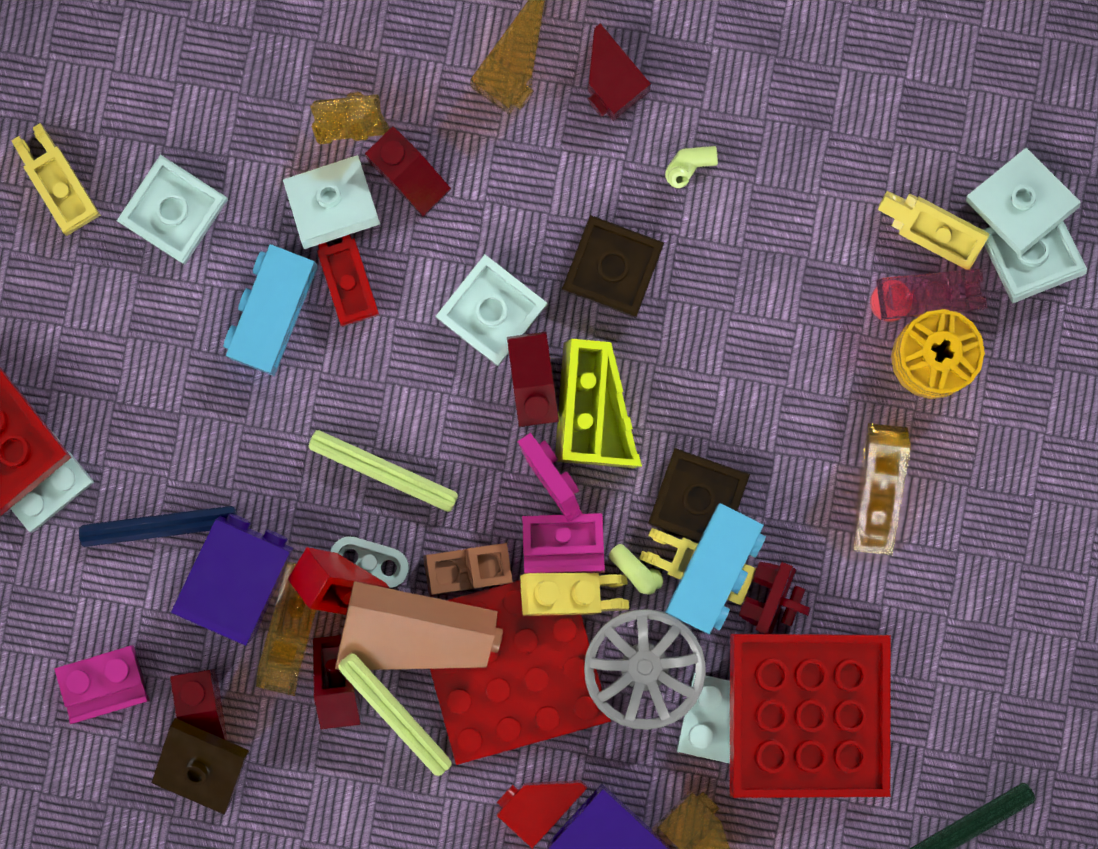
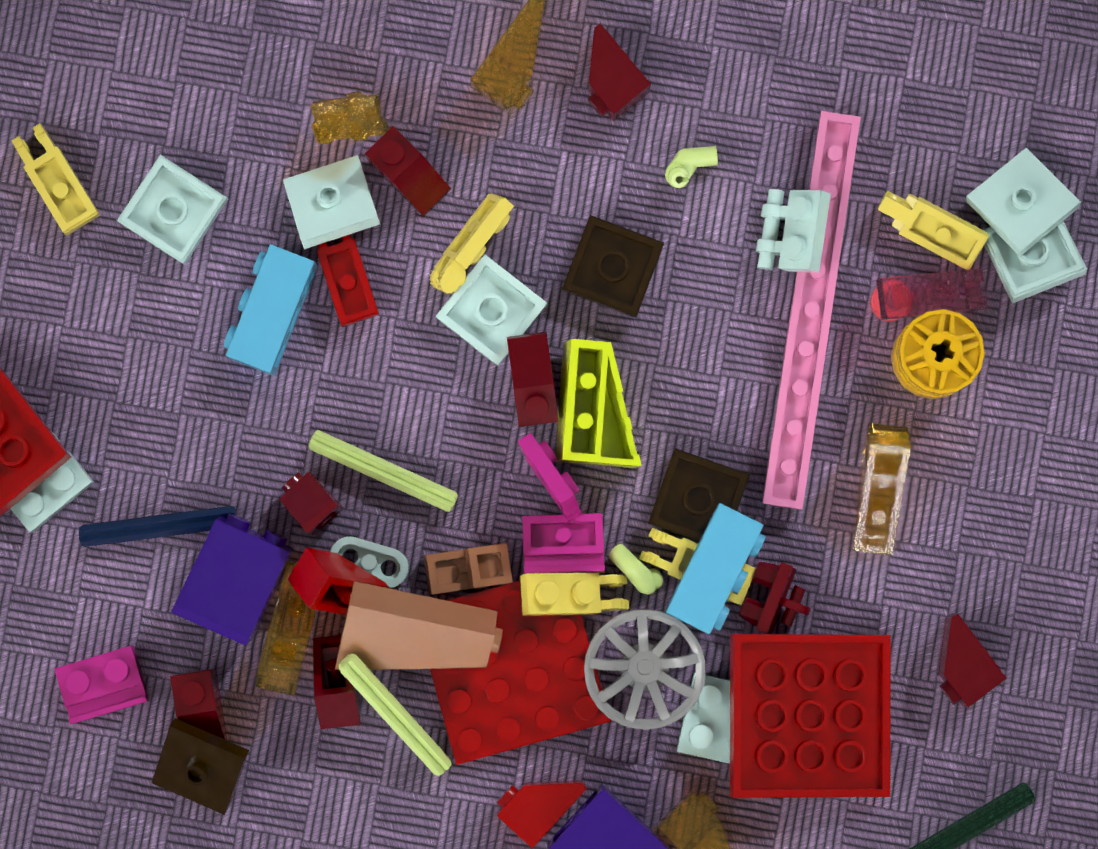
(309, 502): none -> dark red slope
(469, 243): none -> light yellow hinge
(803, 230): none -> light aqua plate
(810, 321): none -> bright pink plate
(965, 664): none -> dark red slope

